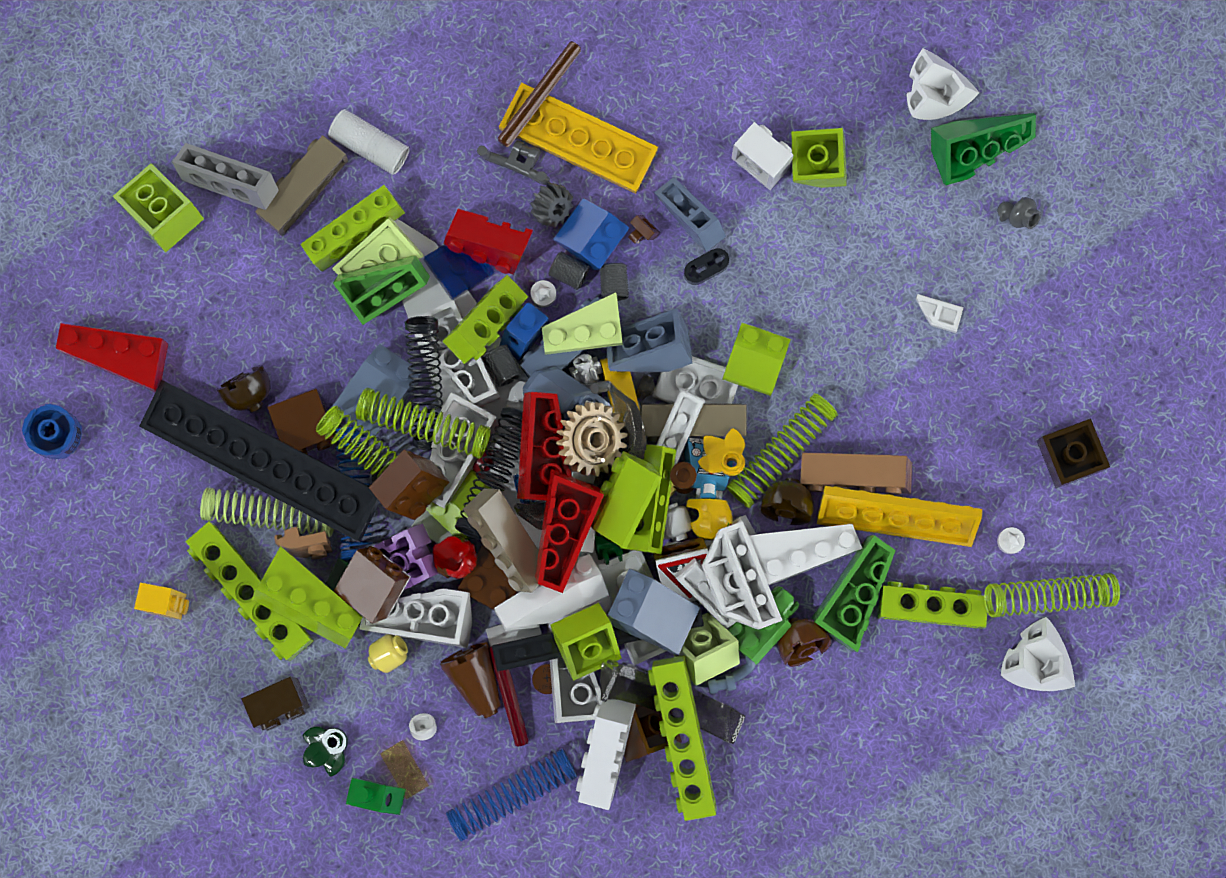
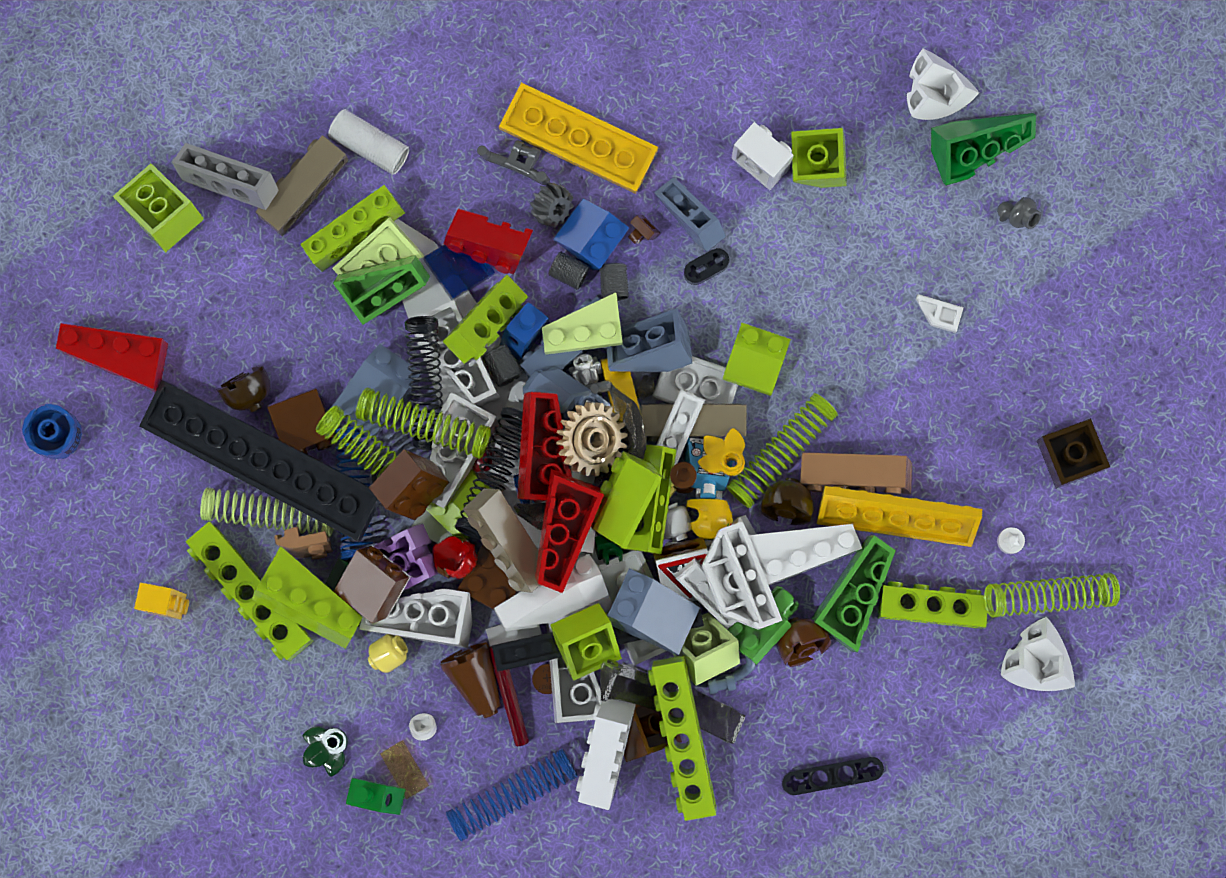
(276, 703): dark brown brick -> none
(539, 94): reddish brown axle -> none
(543, 293): white tile -> none
(833, 779): none -> black beam

